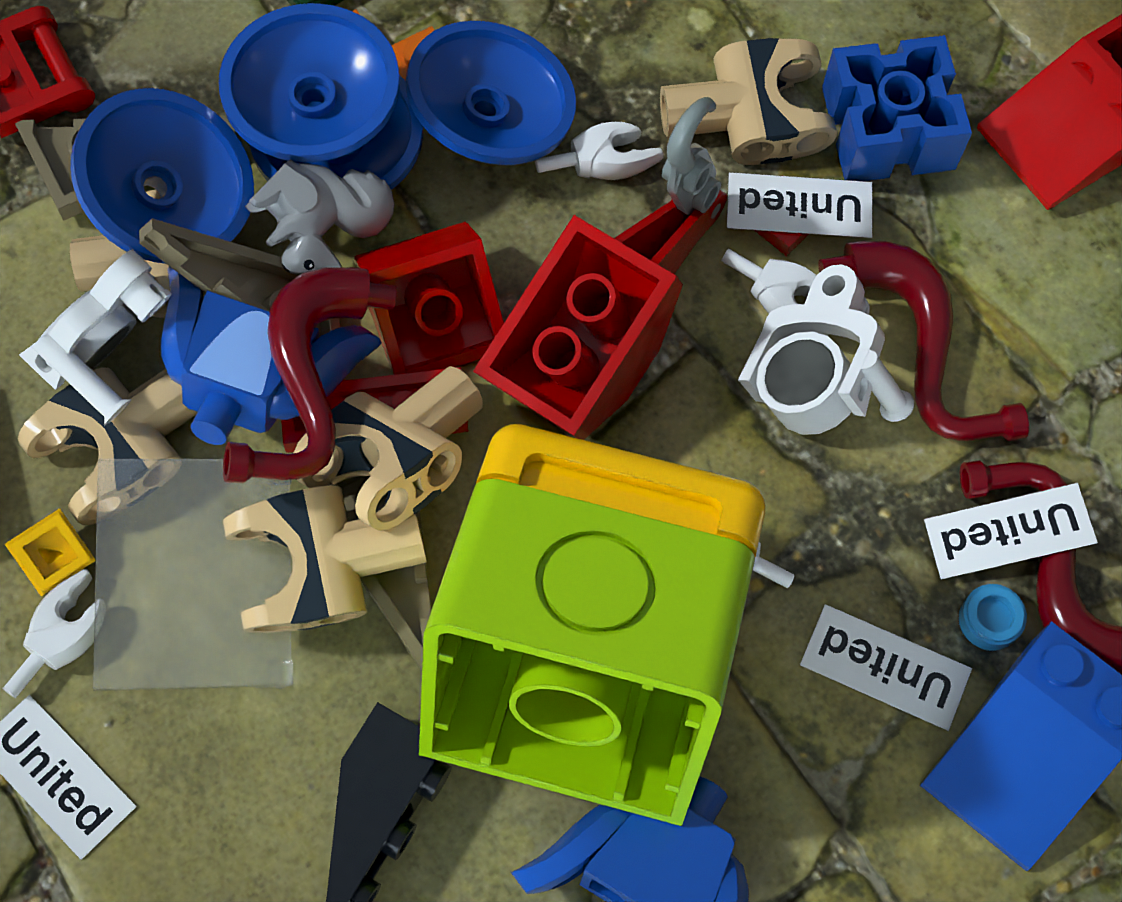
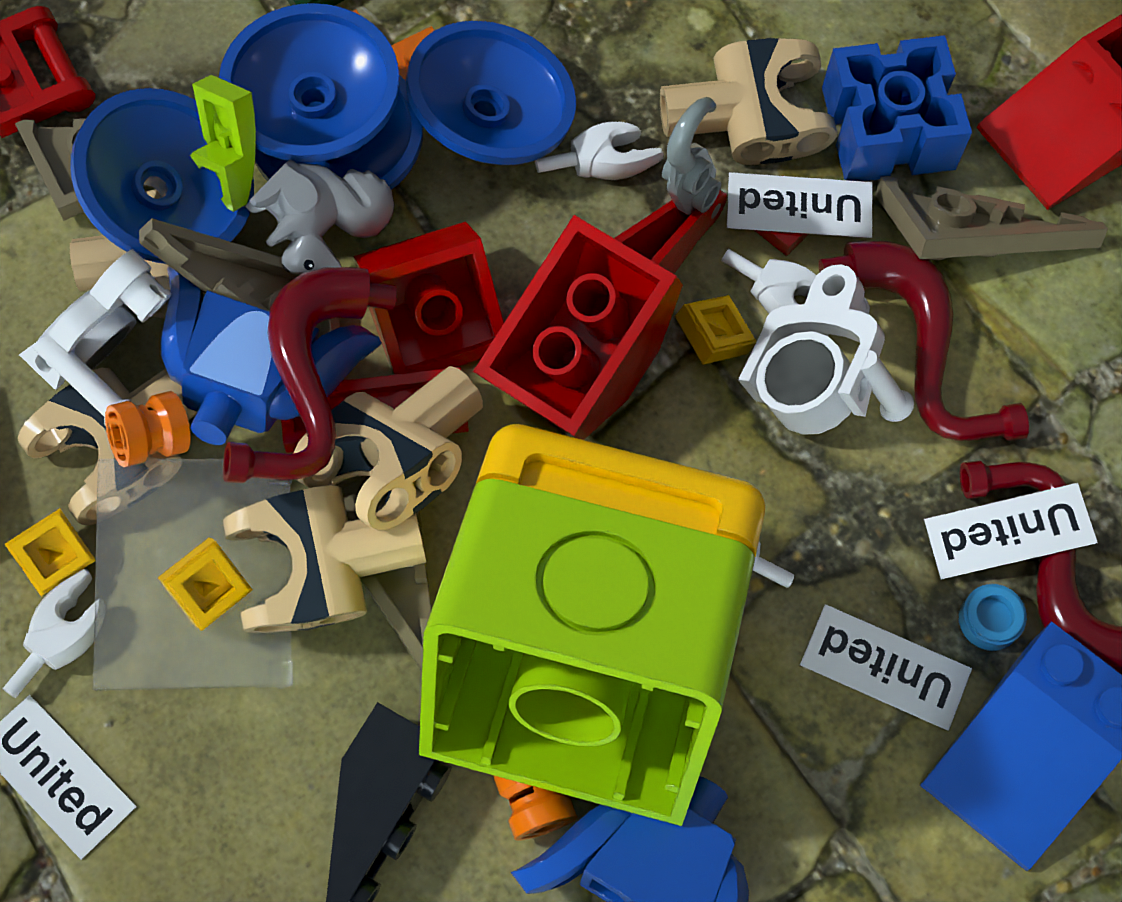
(144, 429): none -> orange wheel
(205, 583): none -> yellow tile
(230, 136): none -> lime slope
(535, 809): none -> orange wheel
(715, 329): none -> yellow tile
(979, 225): none -> dark tan wing

